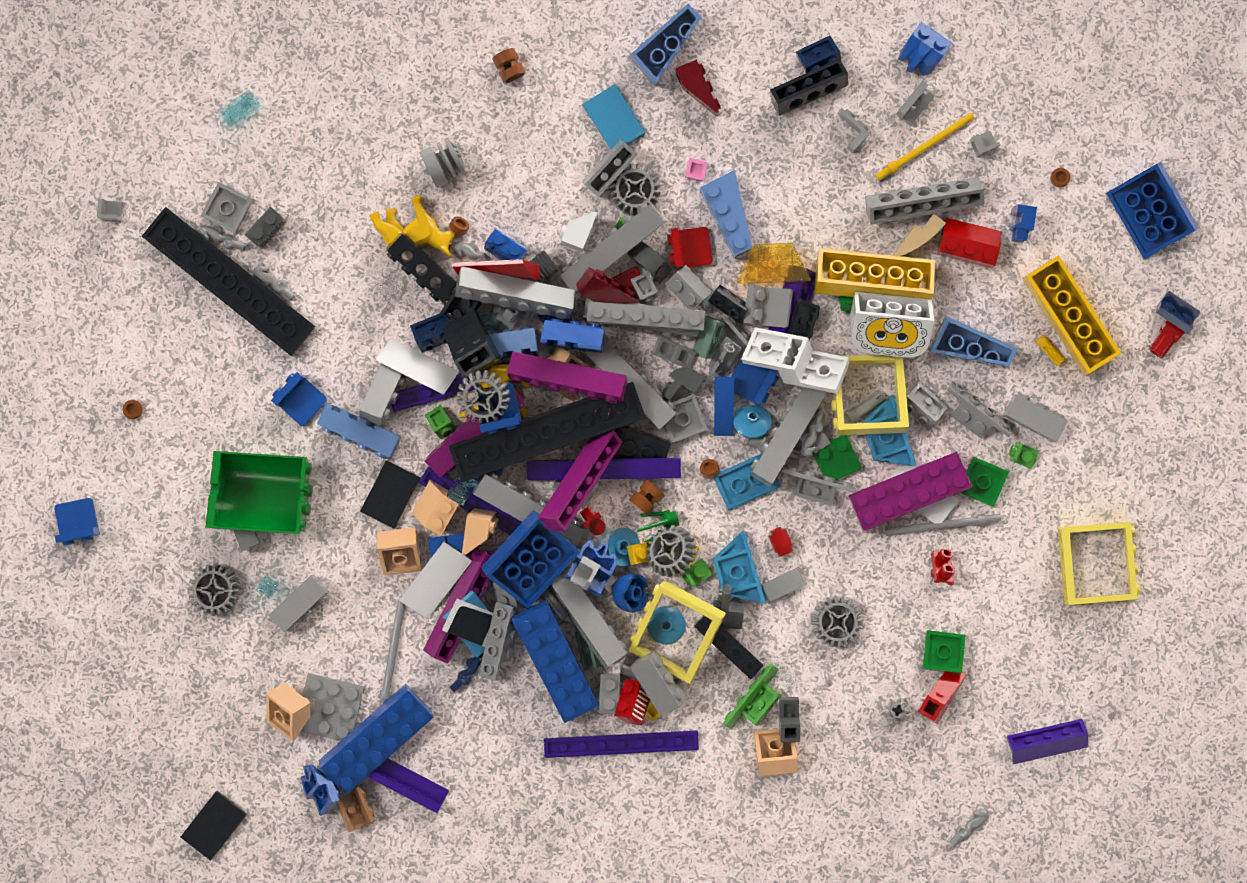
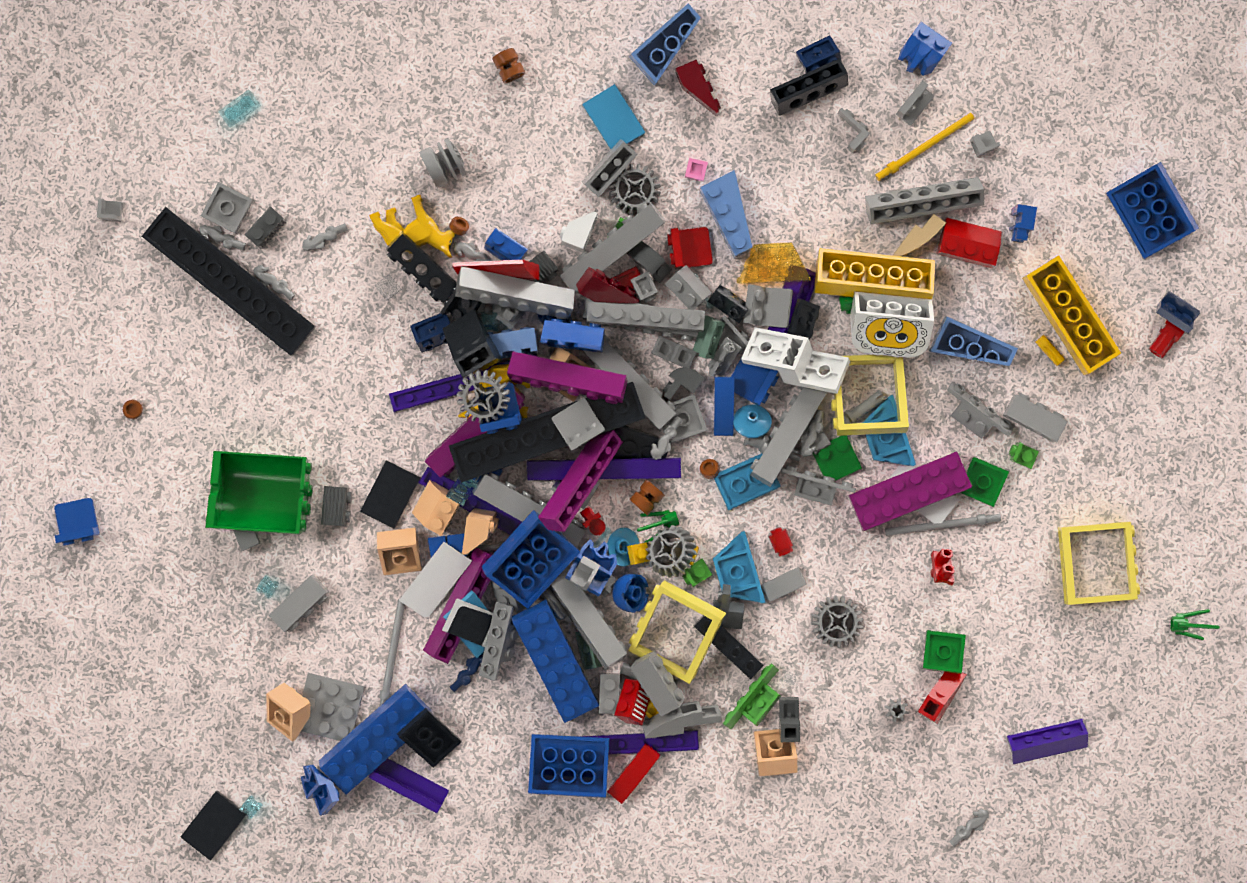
(214, 598): light grey gear -> none
(251, 807): none -> clear light blue wheel
(299, 398): blue bracket -> none
(319, 240): none -> light grey animal
(335, 506): none -> dark grey brick
(355, 809): medium nougat bracket -> none
(358, 430): medium blue wedge -> none
(381, 395): light grey brick -> none
(417, 366): white sticker -> none
(429, 737): none -> black tile
(440, 422): bright green bracket -> none
(568, 766): none -> blue slope
(577, 424): none -> light grey bracket
(633, 773): none -> red slope
(663, 443): none -> light grey animal
(677, 625): dark azure dish -> none
(686, 715): none -> light grey slope
(924, 405): light grey bracket -> none
(1060, 177): dark orange tile -> none
(1179, 624): none -> green plant

